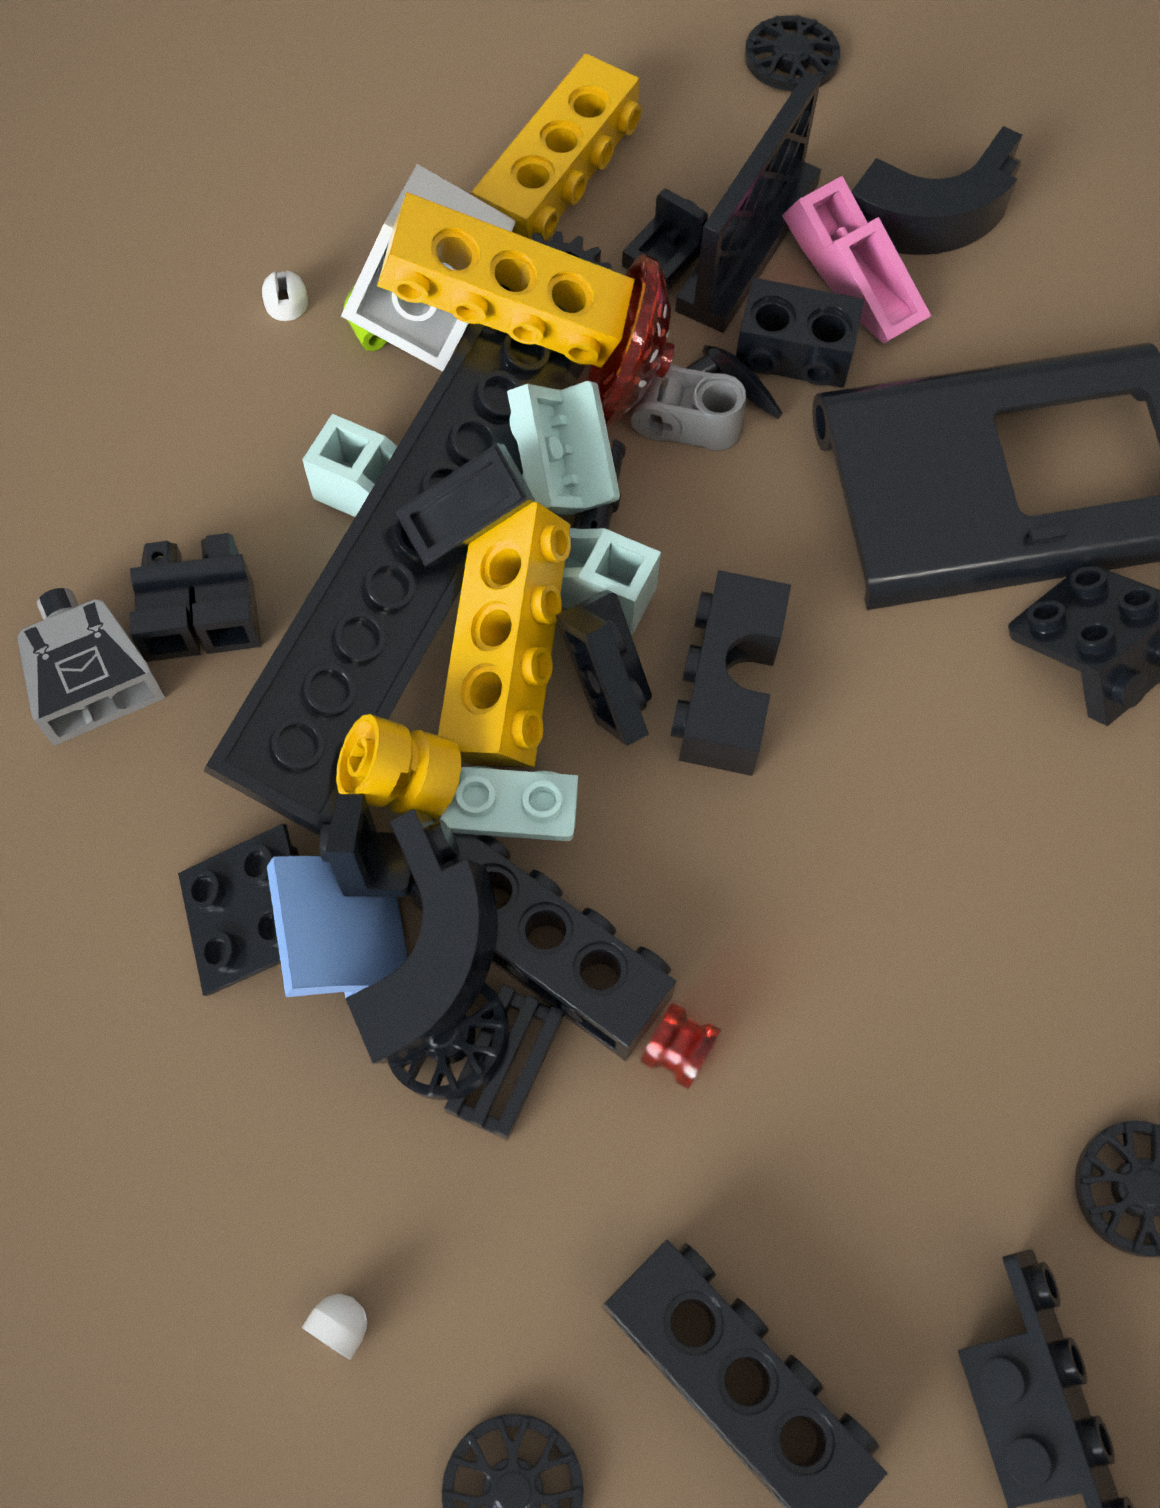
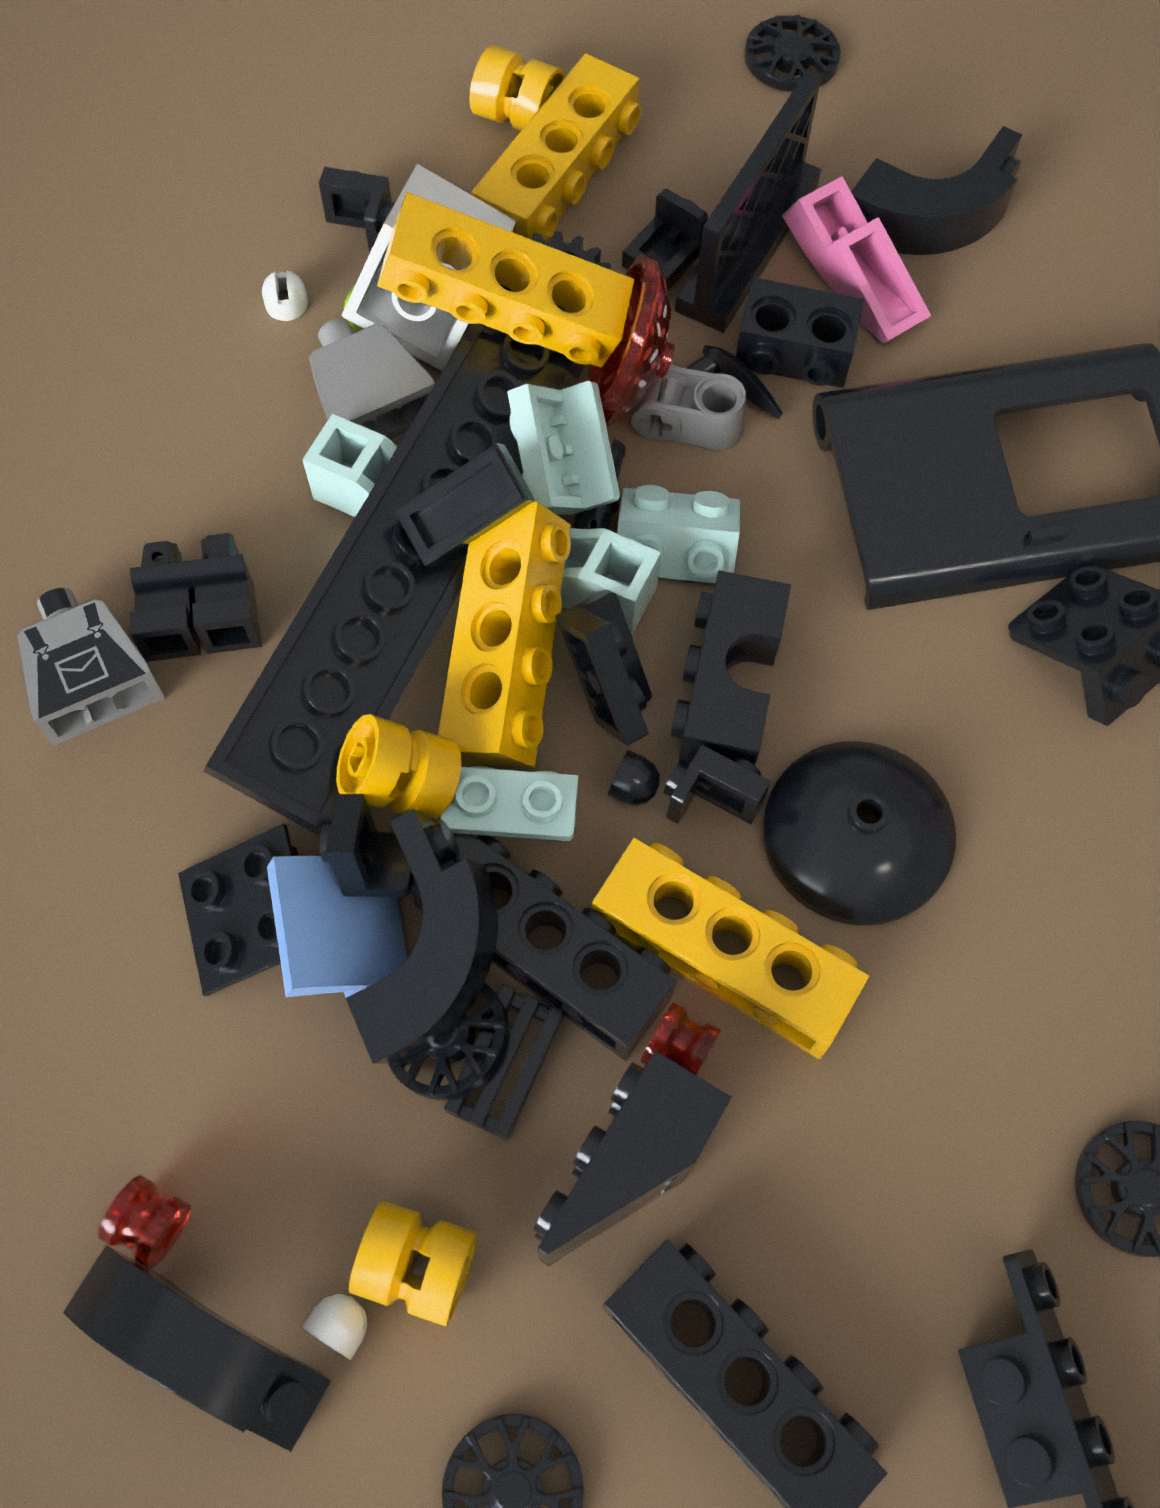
(144, 1221): none -> clear red wheel
(195, 1350): none -> black arch
(356, 200): none -> black bracket
(368, 378): none -> light grey torso
(389, 1254): none -> yellow wheel
(510, 88): none -> yellow wheel
(635, 780): none -> black hinge
(647, 1151): none -> black slope
(691, 531): none -> light aqua bracket
(723, 781): none -> black bracket
(744, 980): none -> yellow brick
(854, 867): none -> black dish

